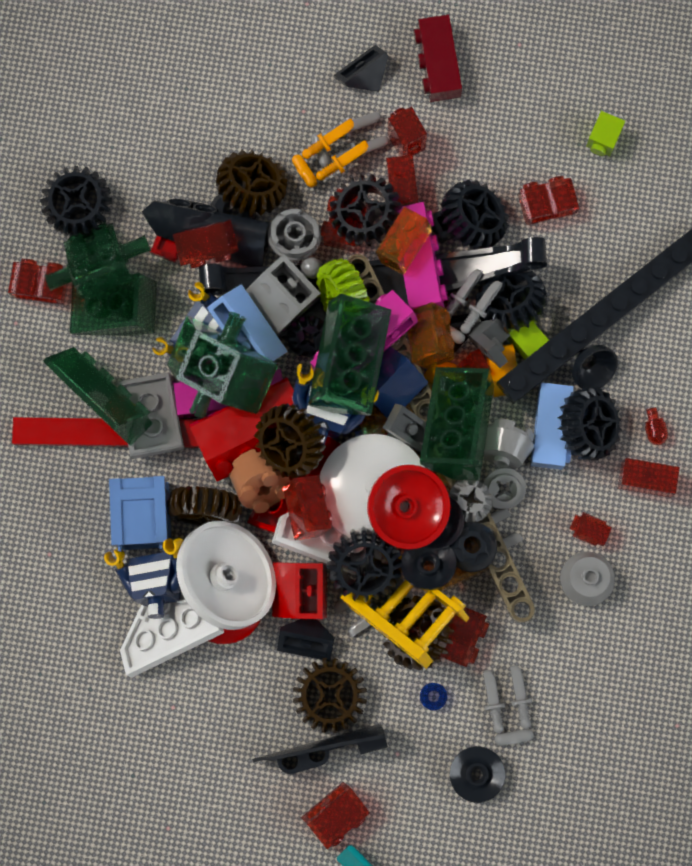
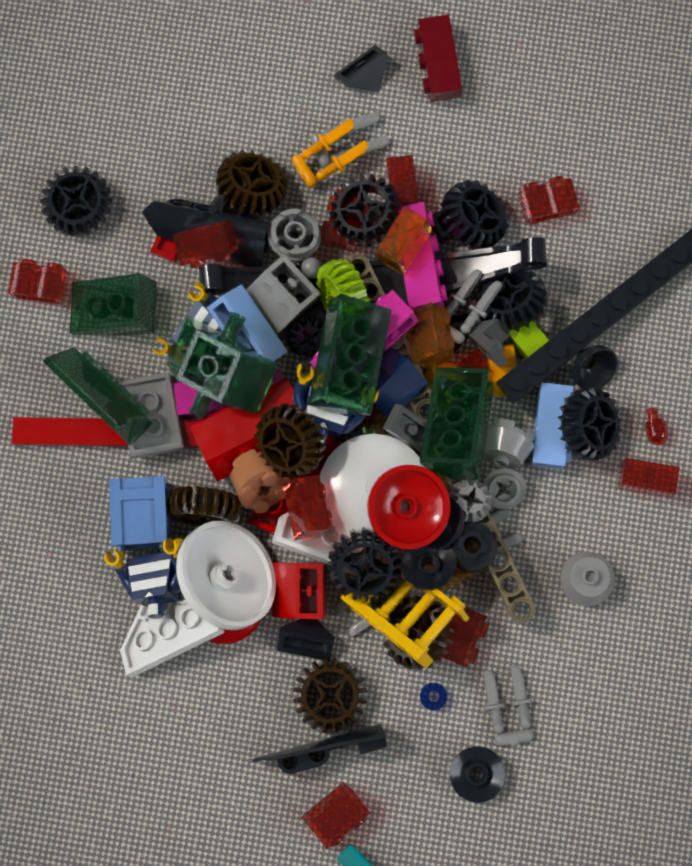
(97, 261): clear green slope -> none
(406, 132): clear red brick -> none
(590, 529): clear red brick -> none
(605, 134): lime brick -> none

